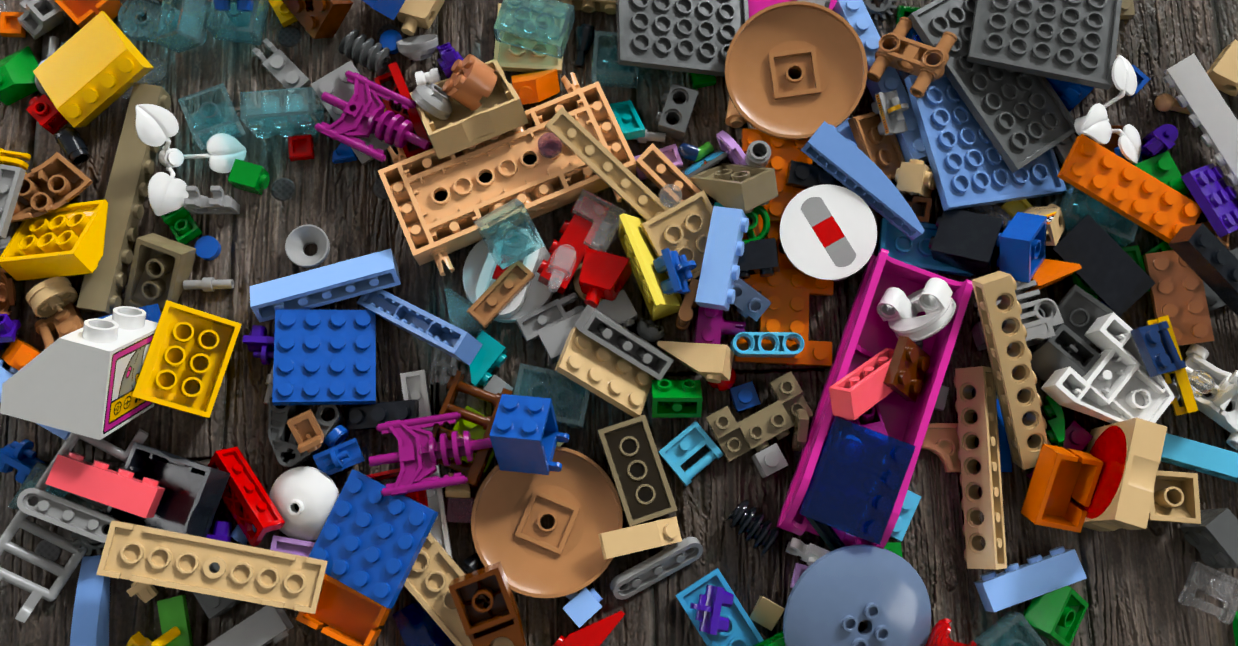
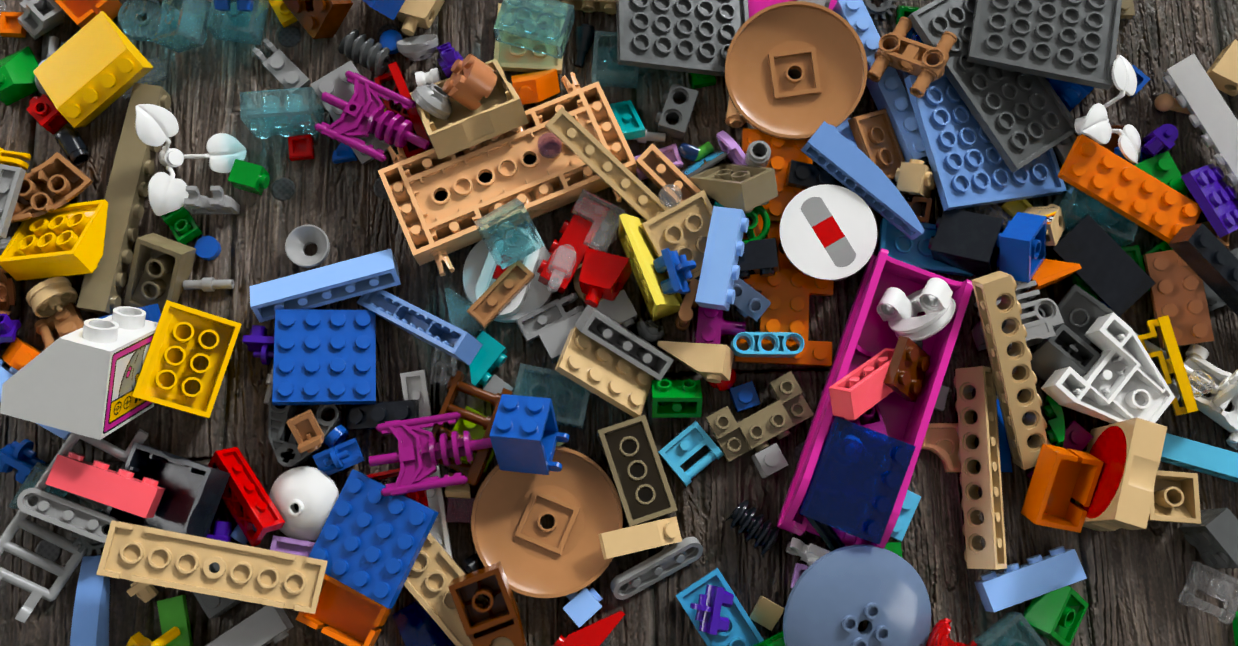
(211, 113): clear light blue brick -> none
(800, 430): dark tan tile -> none
(891, 113): light grey hips -> none
(1152, 343): dark blue plate -> none

